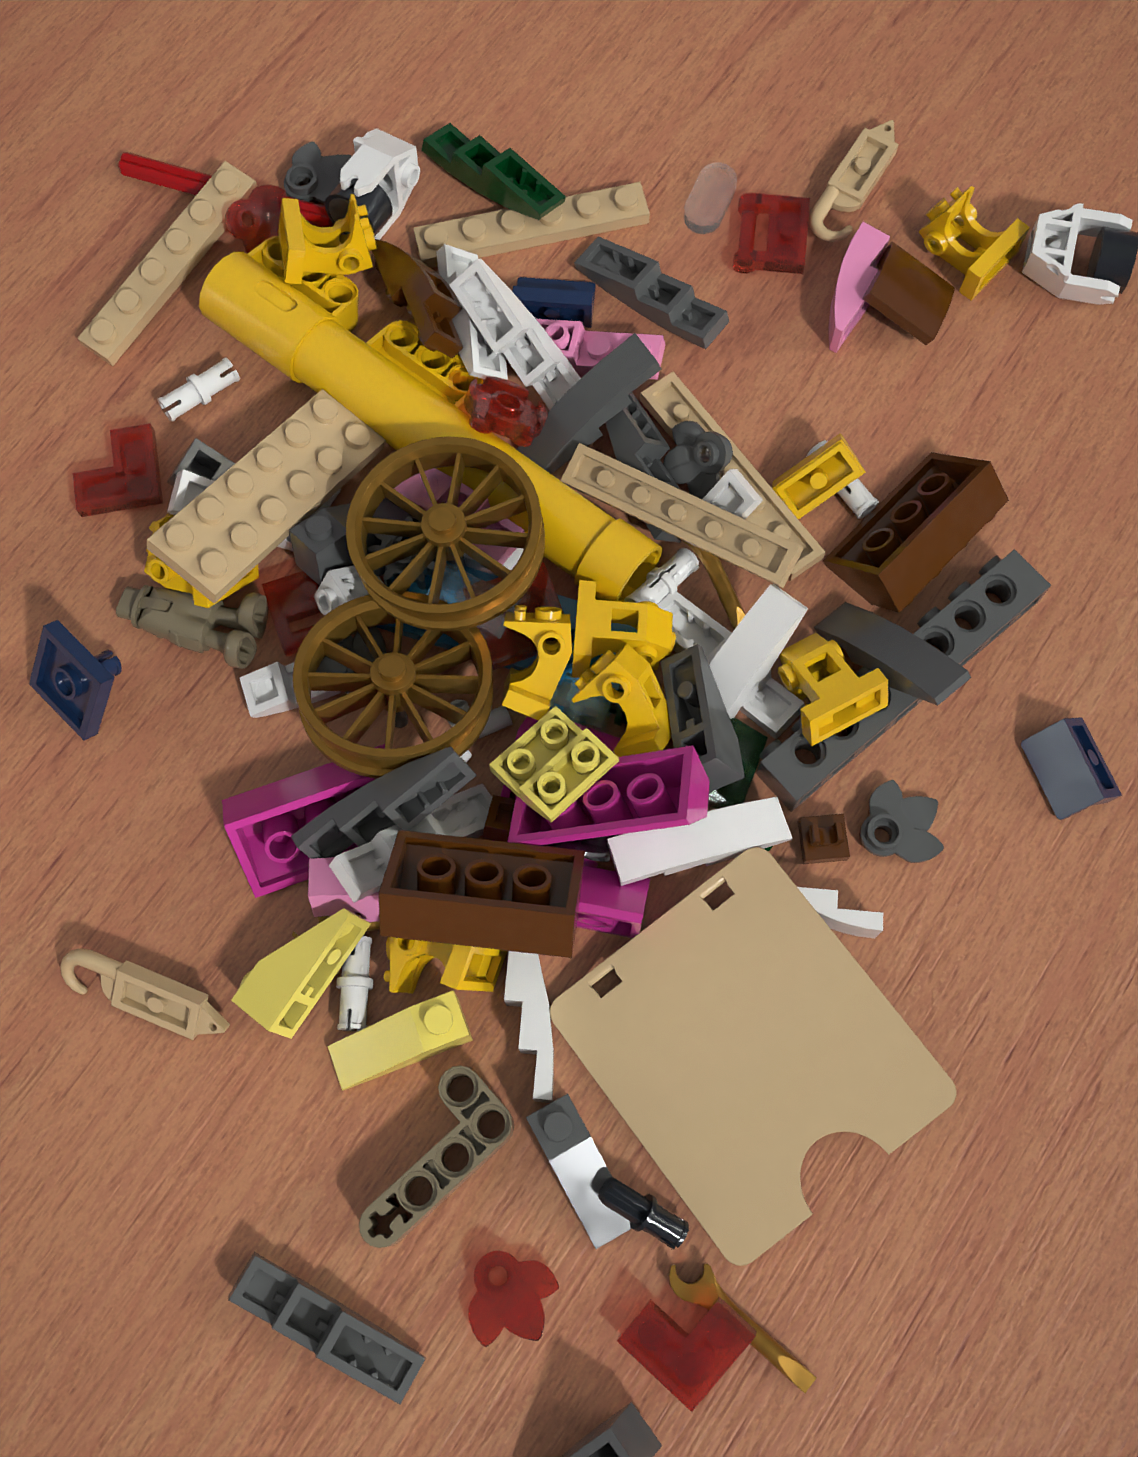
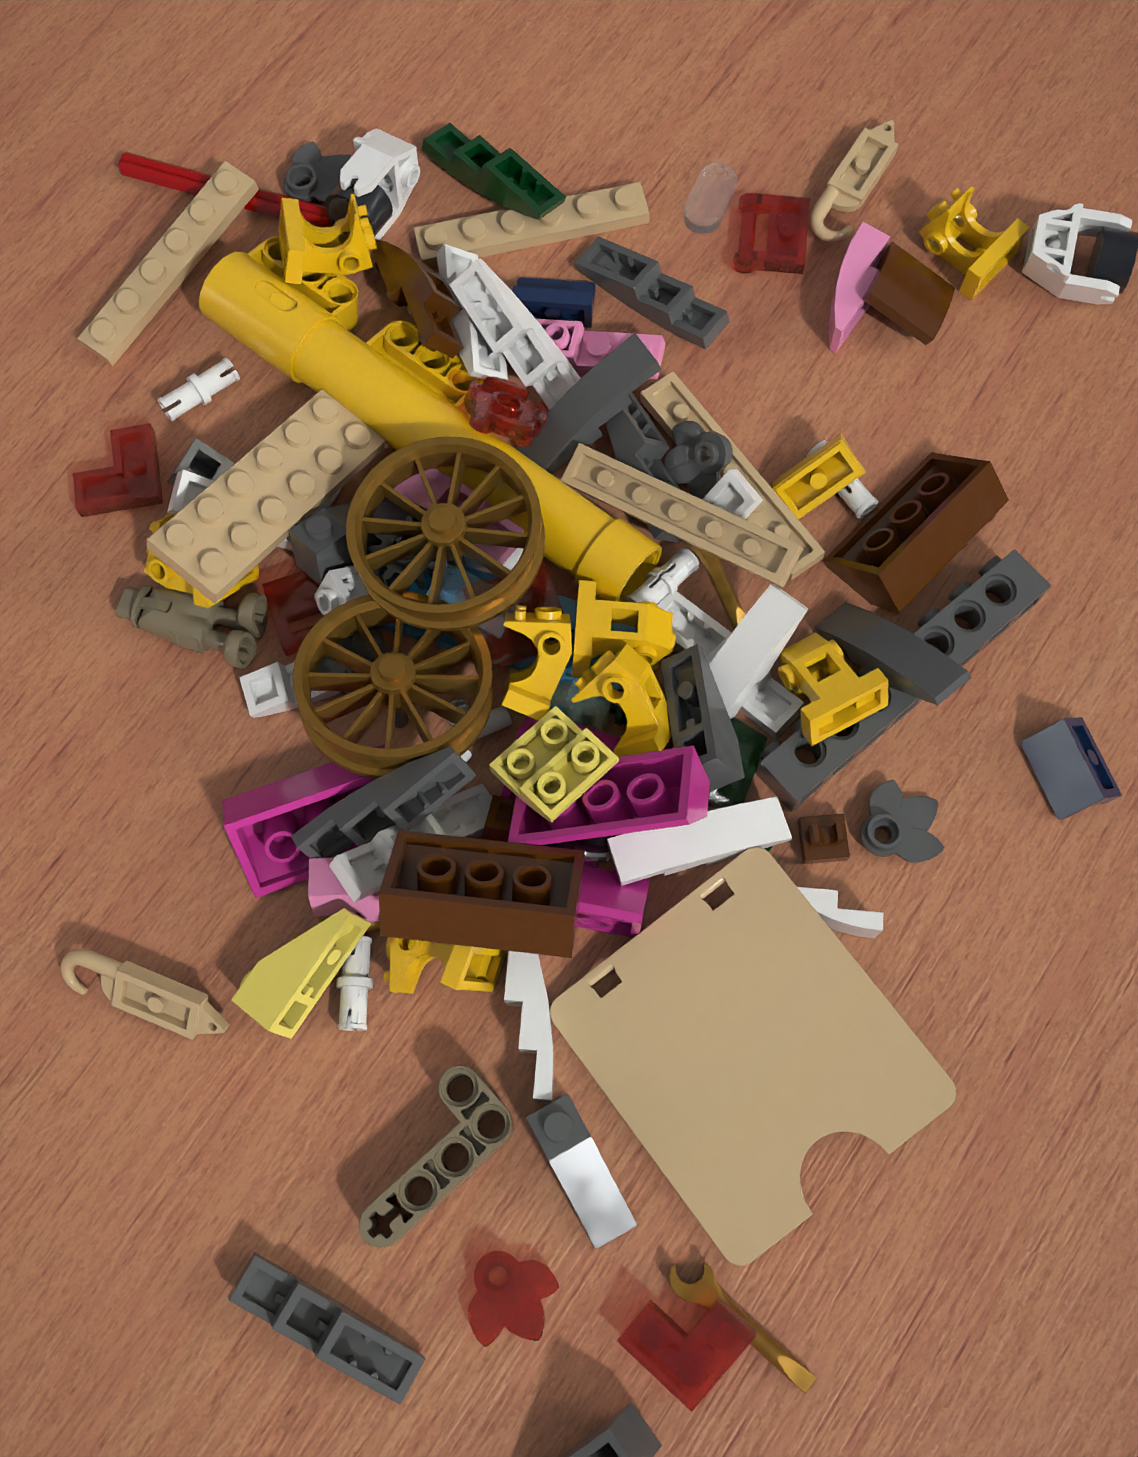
(73, 679): dark blue tile -> none
(264, 210): clear red plate -> none
(400, 1040): light yellow slope -> none
(643, 1213): black axle -> none

